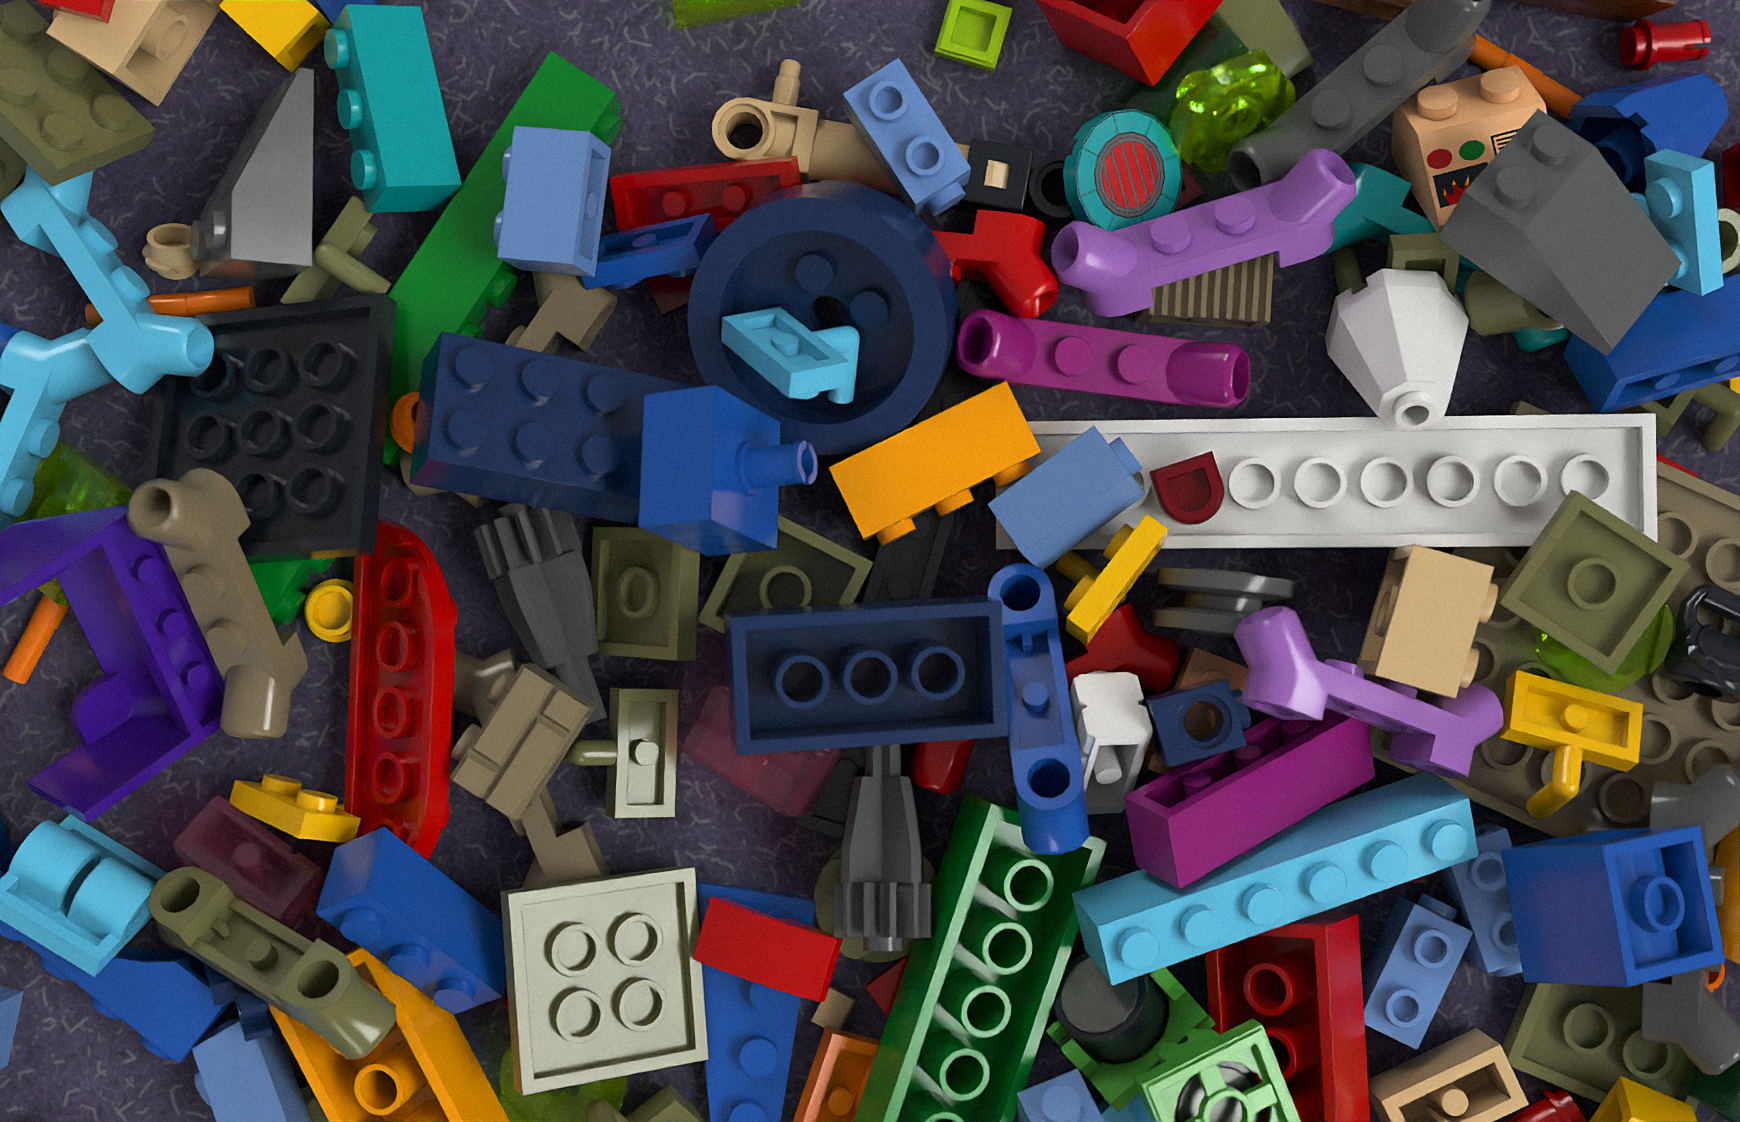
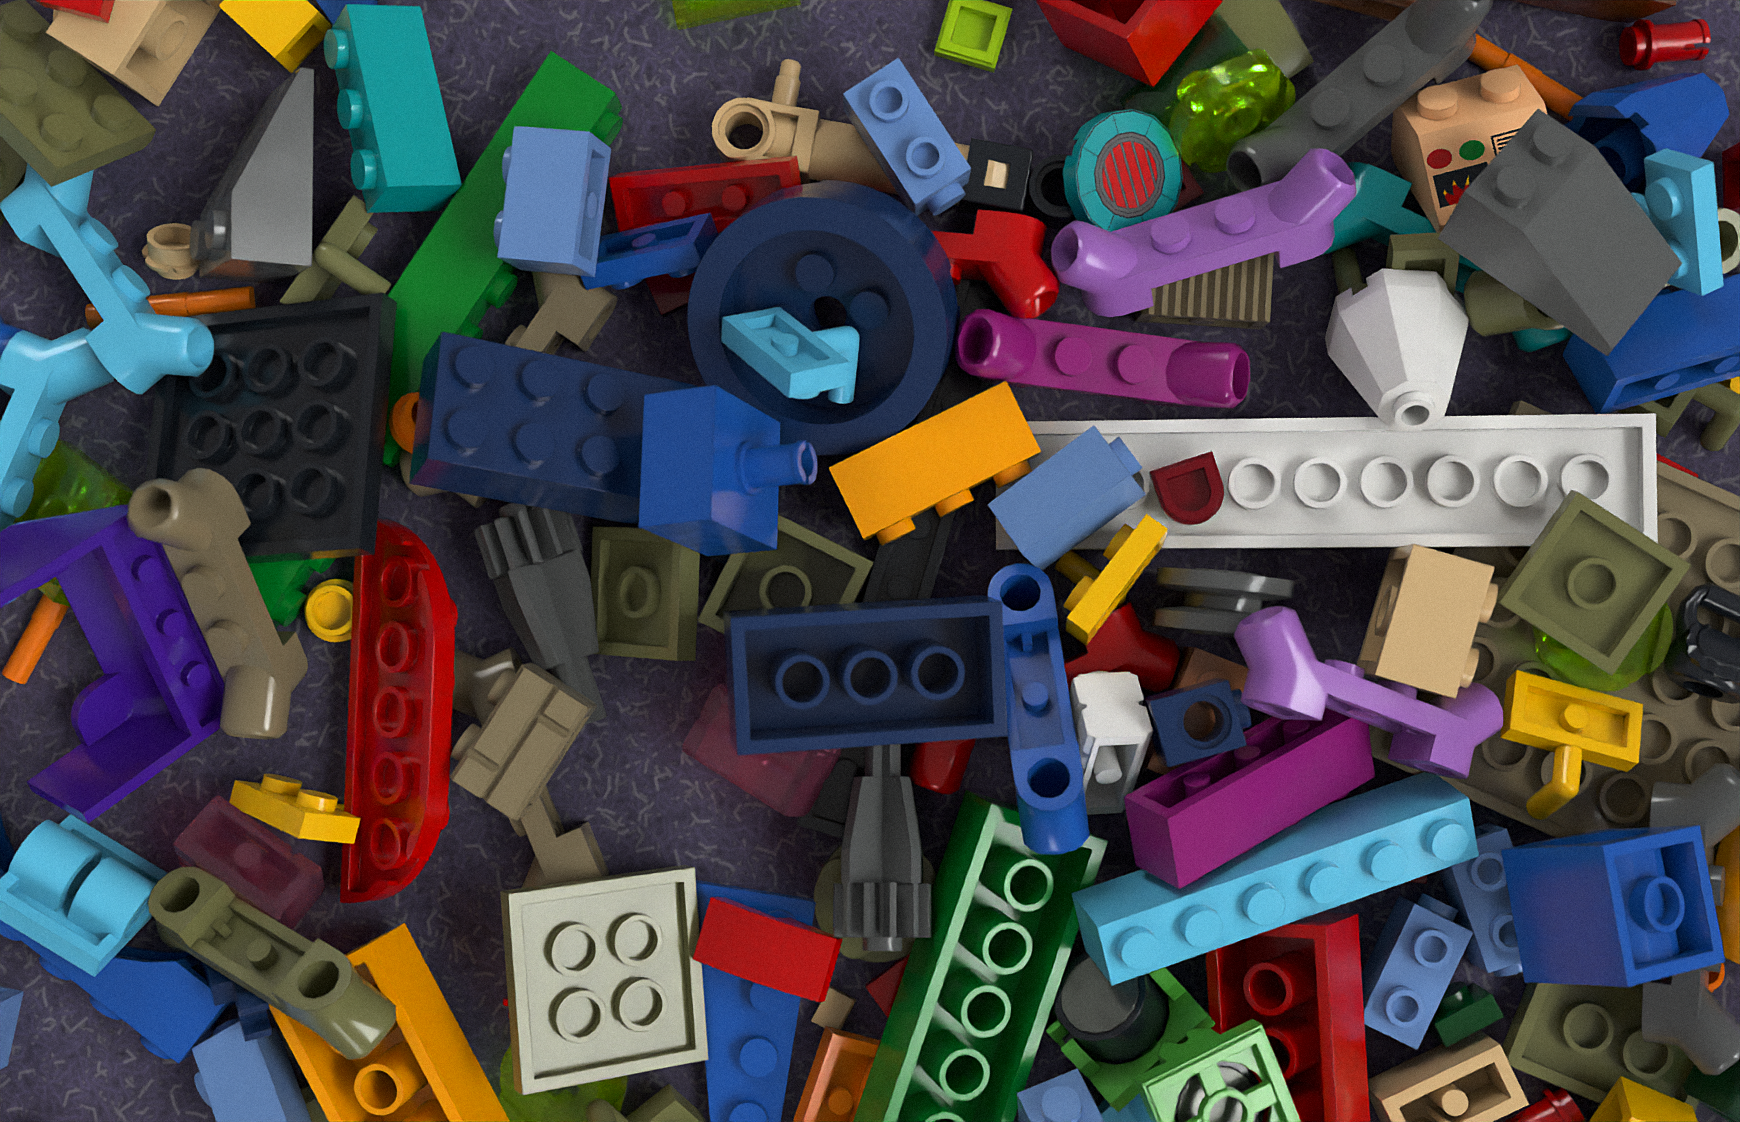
(415, 921): blue brick -> none
(637, 752): olive plate -> none
(1463, 1012): none -> dark green plate

